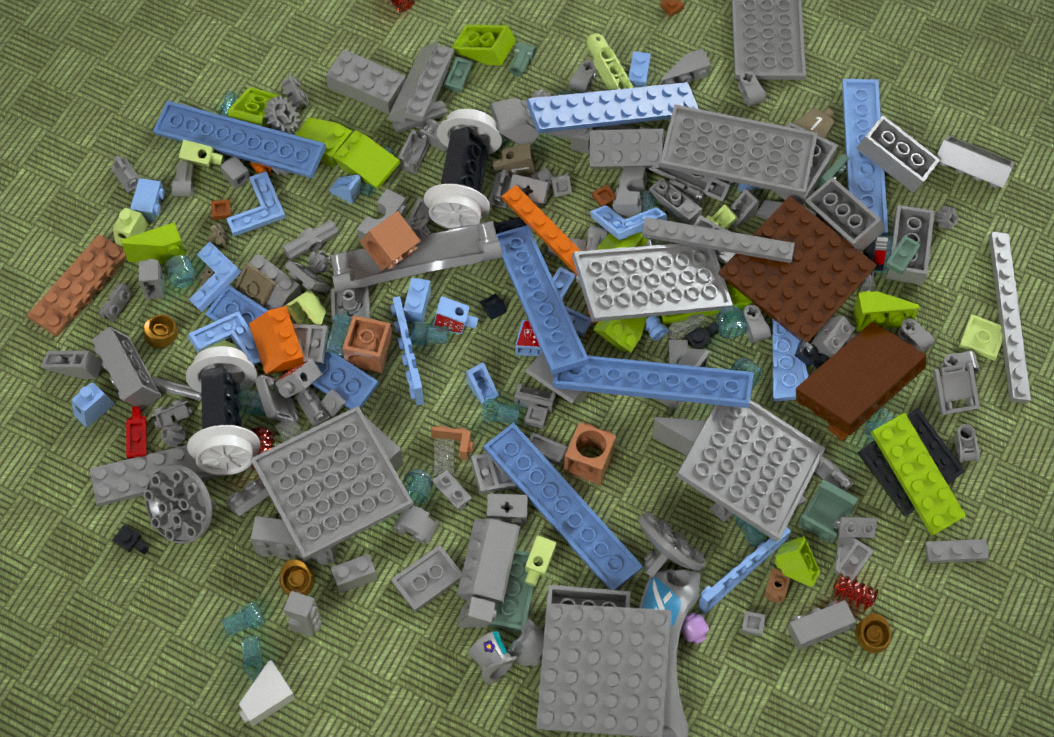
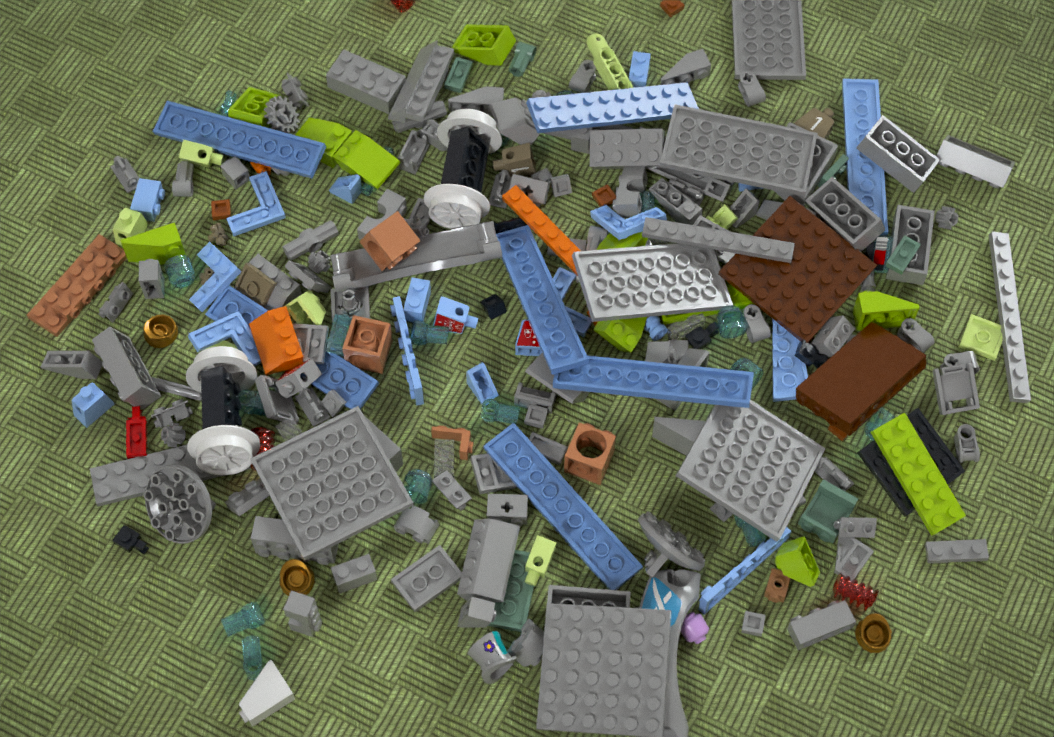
(477, 99): none -> light grey slope
(661, 352): none -> light grey slope

